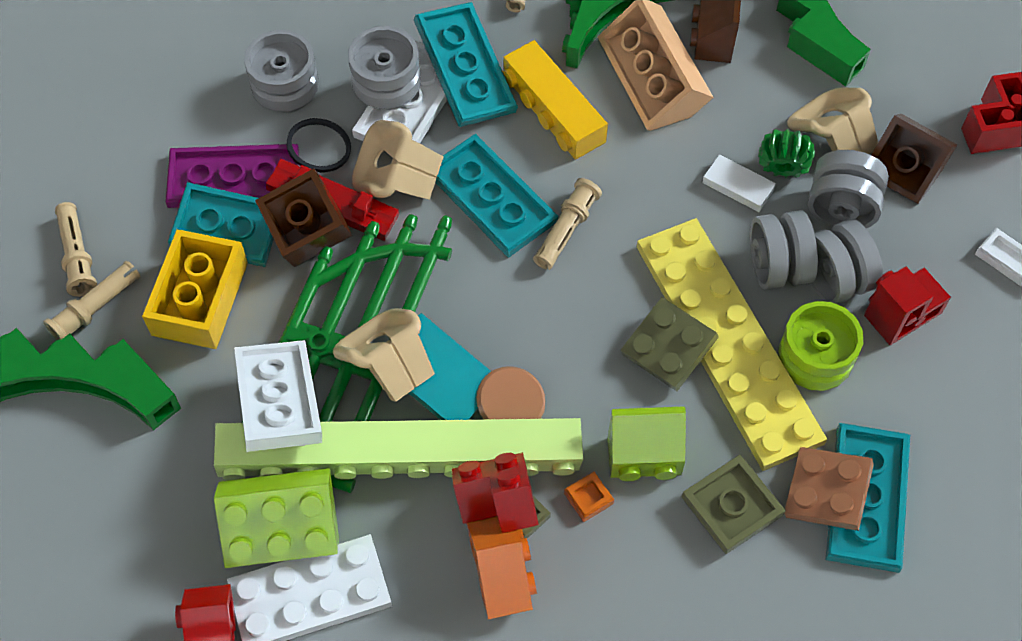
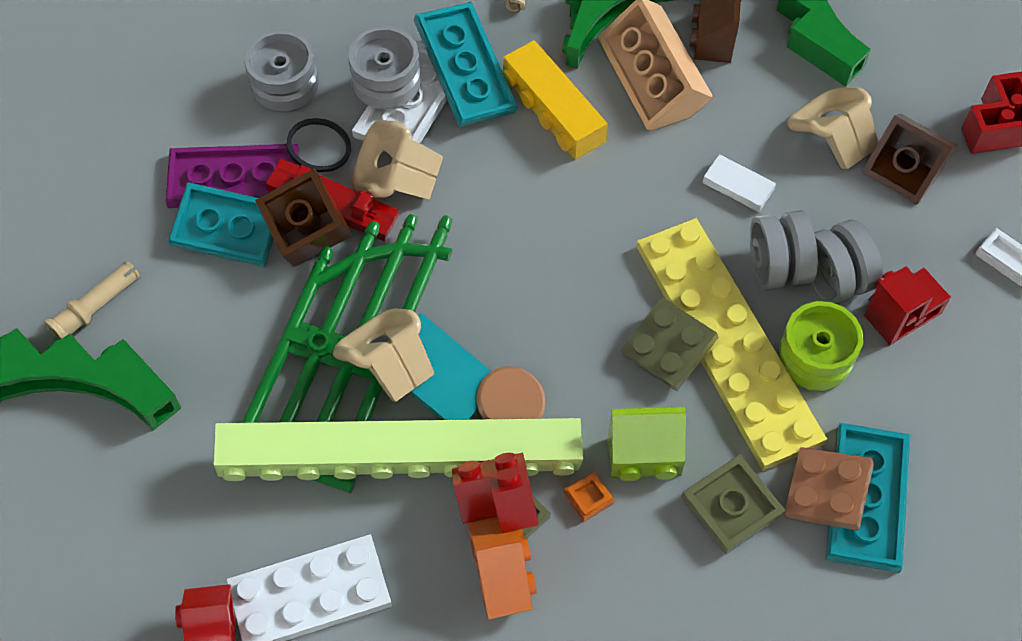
(75, 261): tan pin -> none
(195, 289): yellow brick -> none
(276, 518): lime brick -> none
(277, 396): white plate -> none
(493, 196): teal tile -> none
(573, 212): tan pin -> none
(786, 153): green gear -> none
(848, 187): light grey wheel -> none

